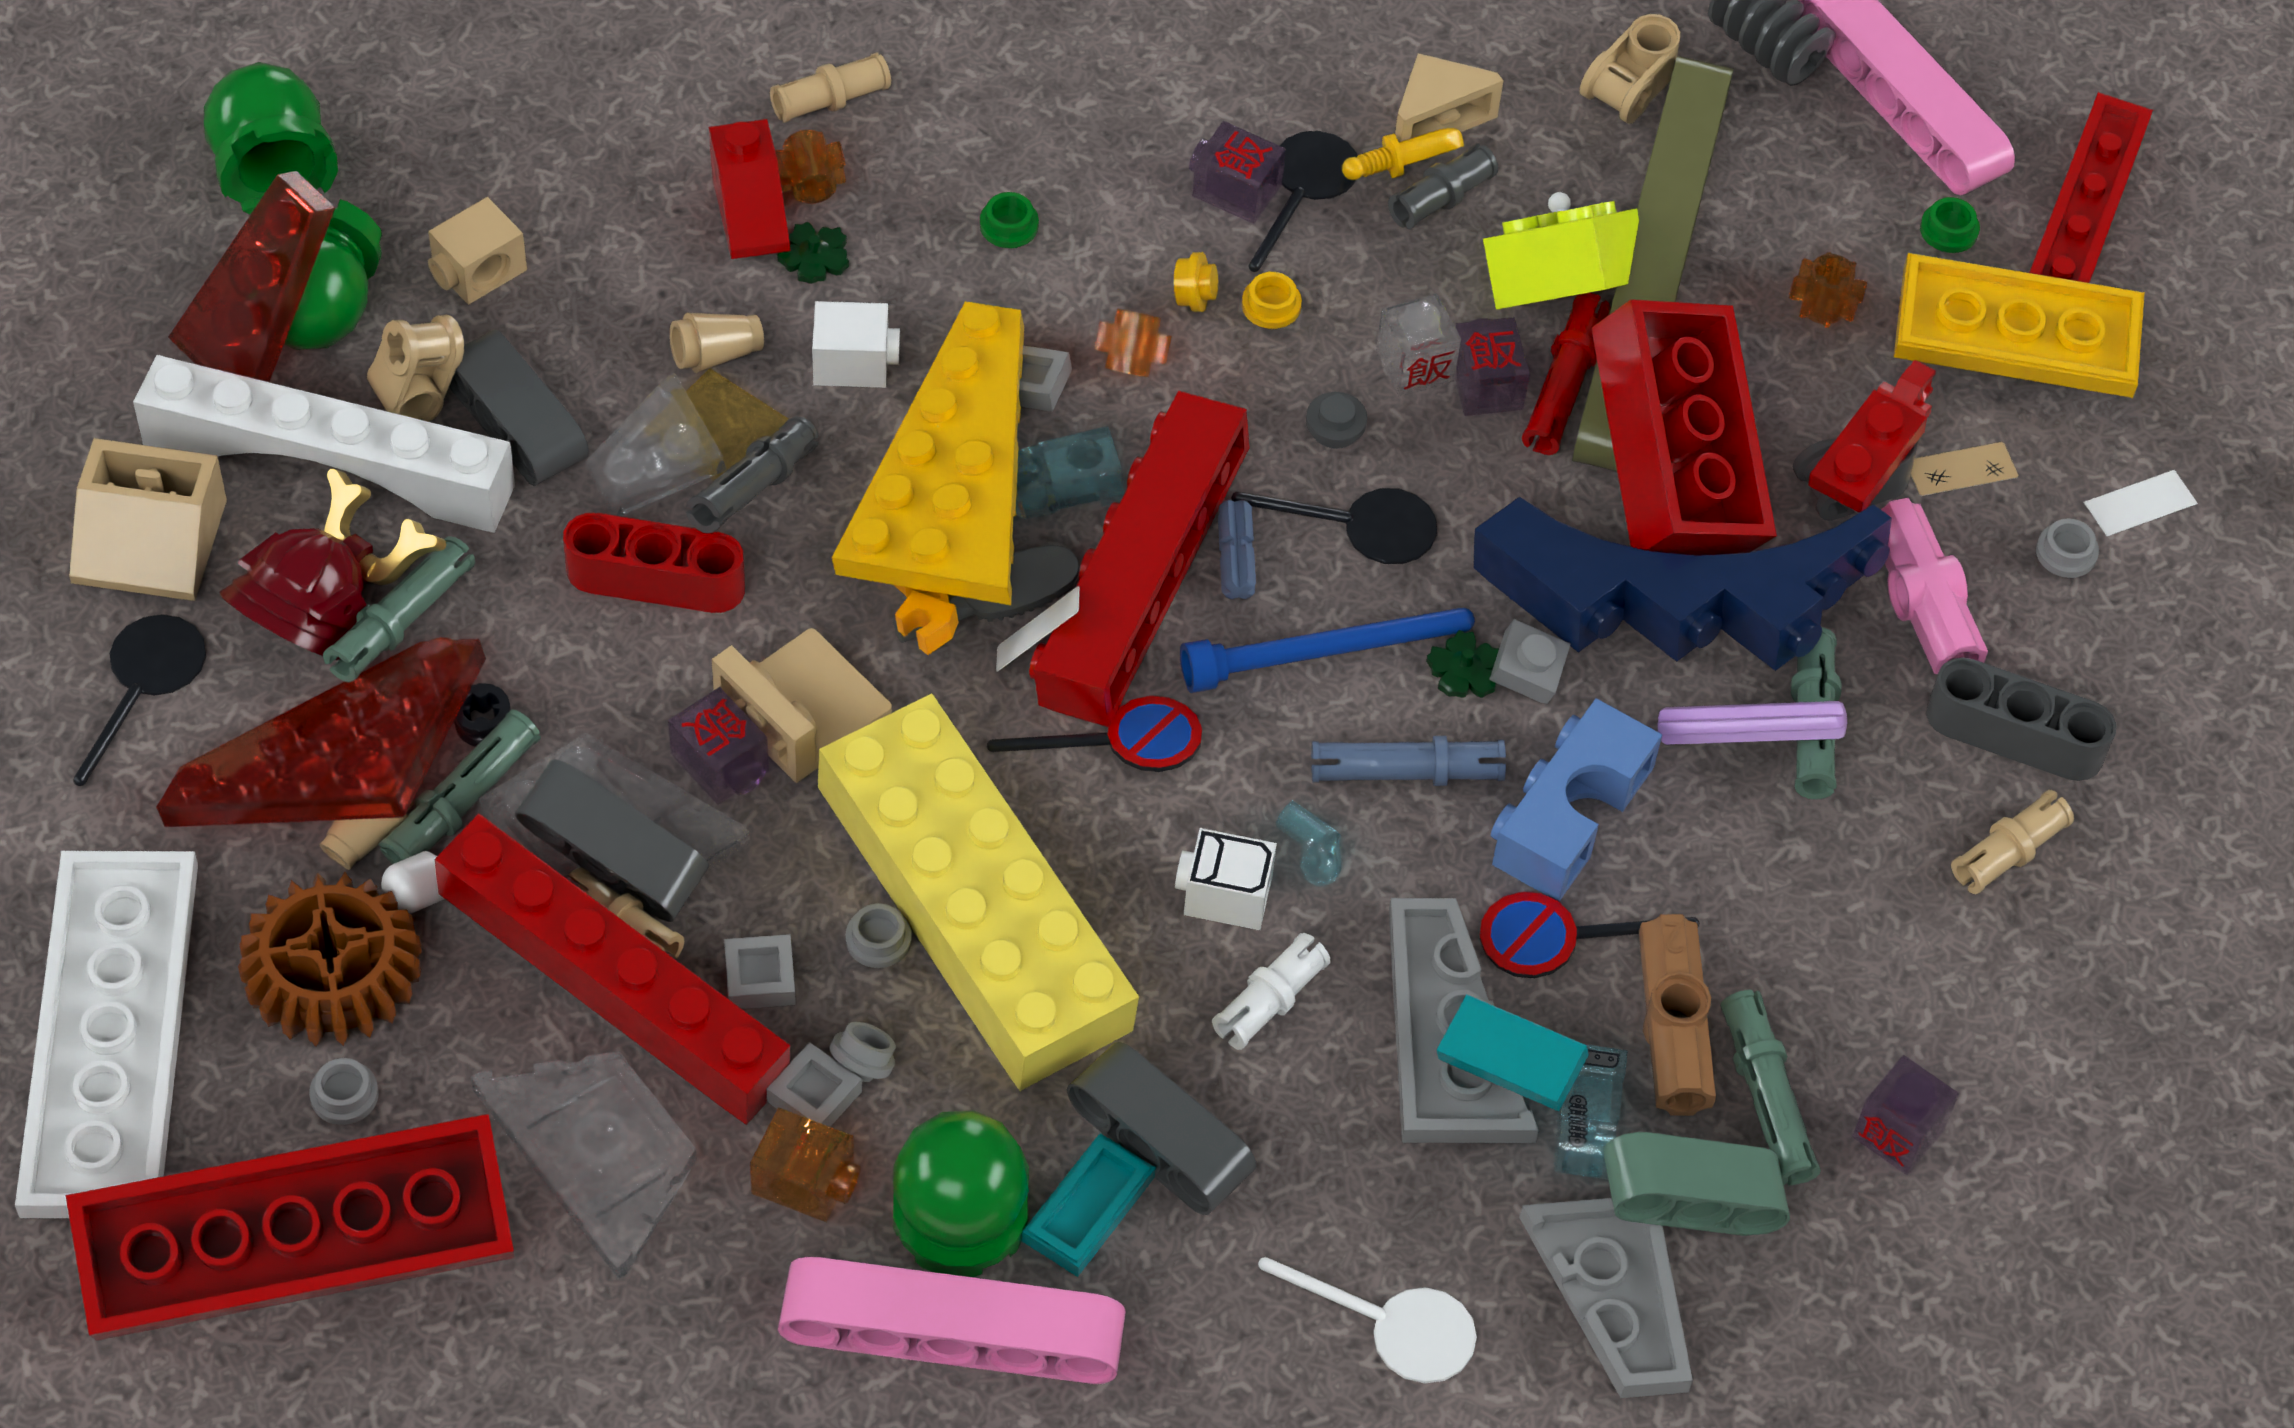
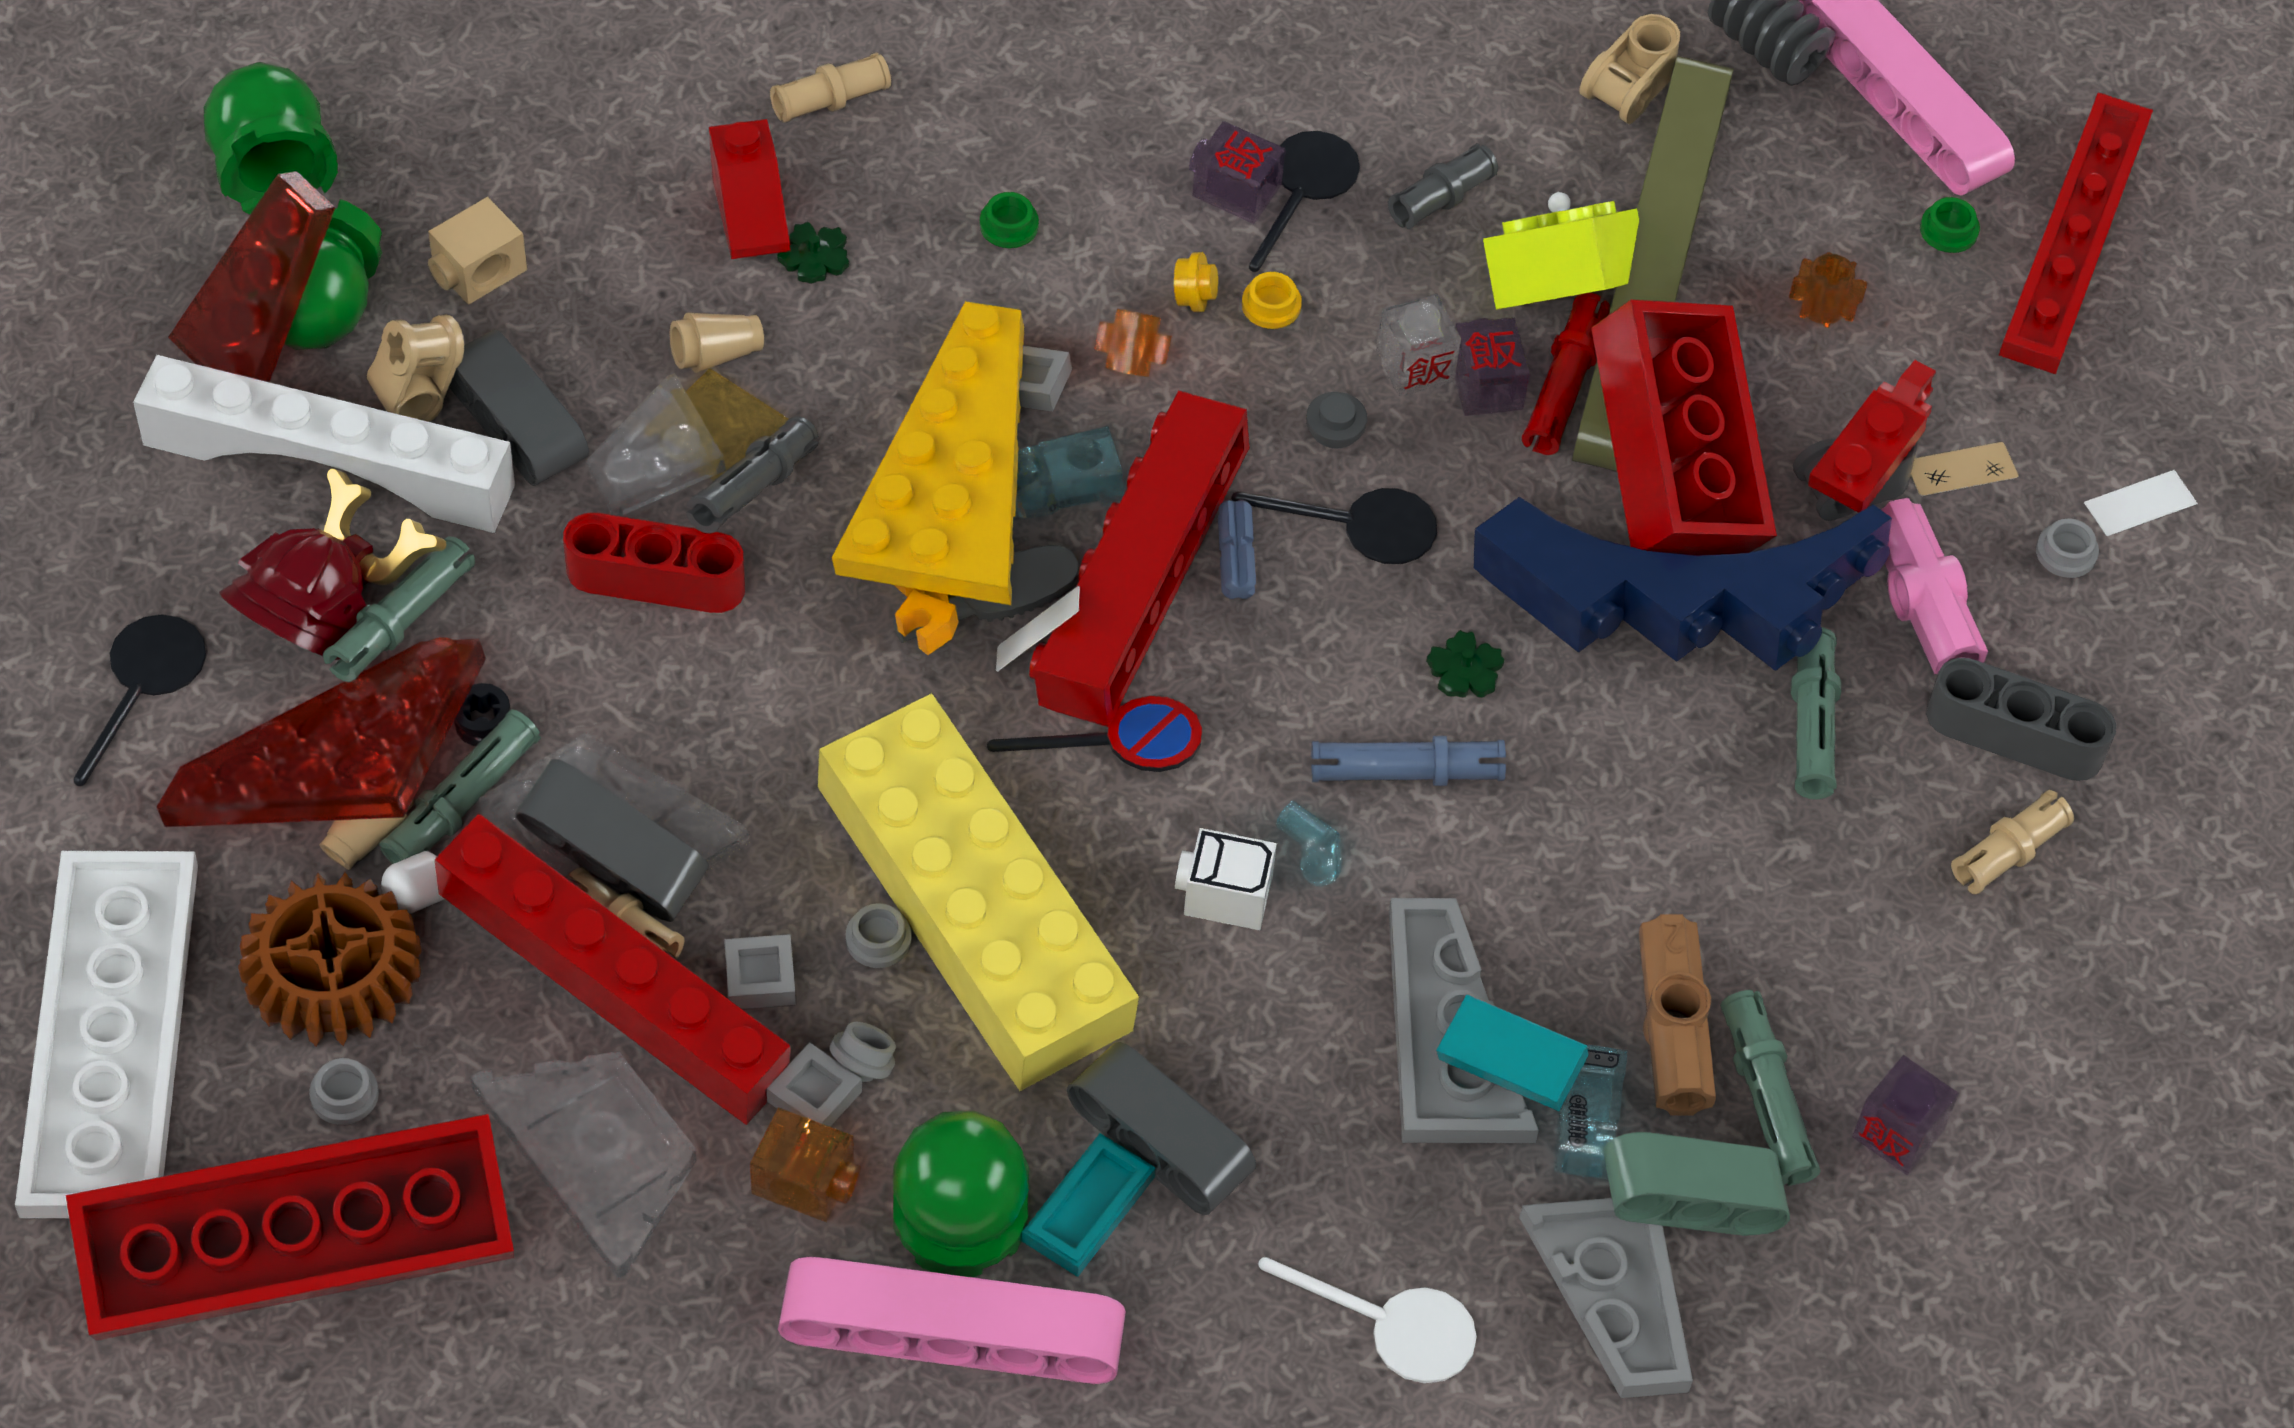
(145, 519): tan slope -> none
(719, 746): clear purple brick -> none
(800, 698): tan bracket -> none
(810, 166): clear orange gear -> none
(853, 344): white brick -> none
(1208, 664): blue piece -> none
(1271, 991): white pin -> none
(1397, 154): yellow piece -> none
(1447, 96): tan slope -> none
(1530, 661): light grey plate -> none
(1537, 935): piece -> none
(1596, 758): medium blue arch -> none
(1752, 722): lavender axle -> none
(2020, 325): yellow tile -> none

